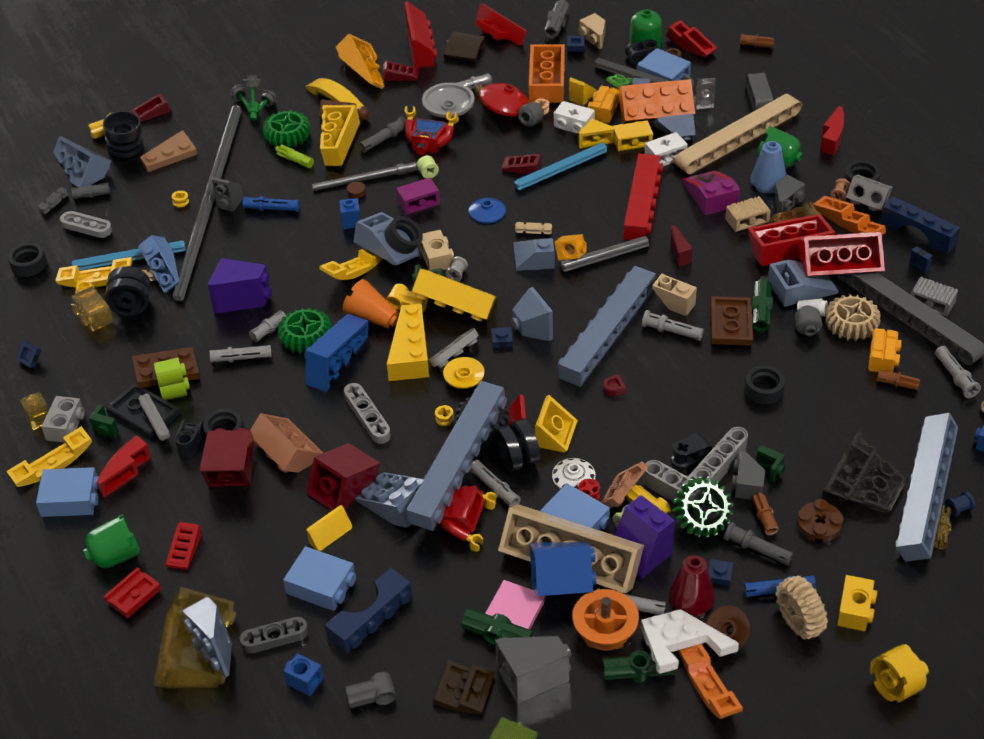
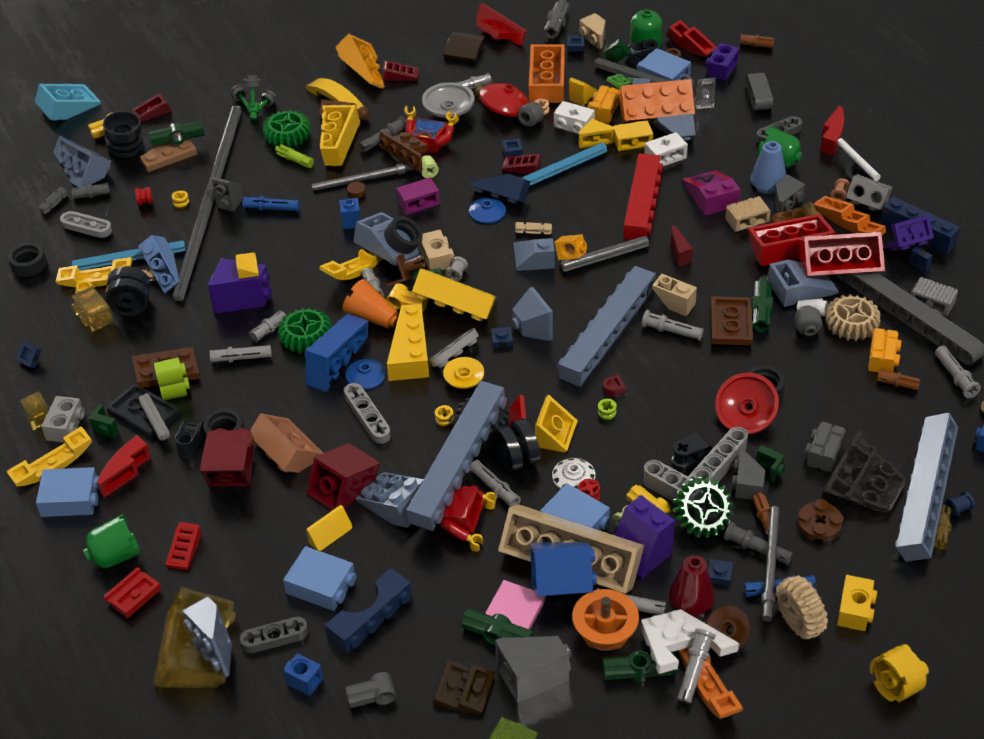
(65, 100): none -> medium azure slope
(144, 196): none -> red wheel
(166, 136): none -> dark green piece
(247, 265): none -> yellow slope
(367, 373): none -> blue dish
(369, 276): none -> light grey pin
(404, 147): none -> reddish brown bracket
(406, 267): none -> reddish brown bracket
(420, 37): red slope -> none
(504, 185): none -> dark blue slope
(512, 147): none -> dark blue plate
(607, 414): none -> lime bush
(616, 51): none -> dark green bracket
(622, 484): nougat wing -> none
(698, 655): none -> light grey pin
(722, 61): none -> dark purple brick
(737, 133): tan beam -> none
(747, 390): none -> red dish
(768, 596): none -> flat silver bar
(789, 125): none -> dark grey beam
(825, 446): none -> dark grey brick
(858, 159): none -> white bar
(910, 233): none -> dark purple bracket

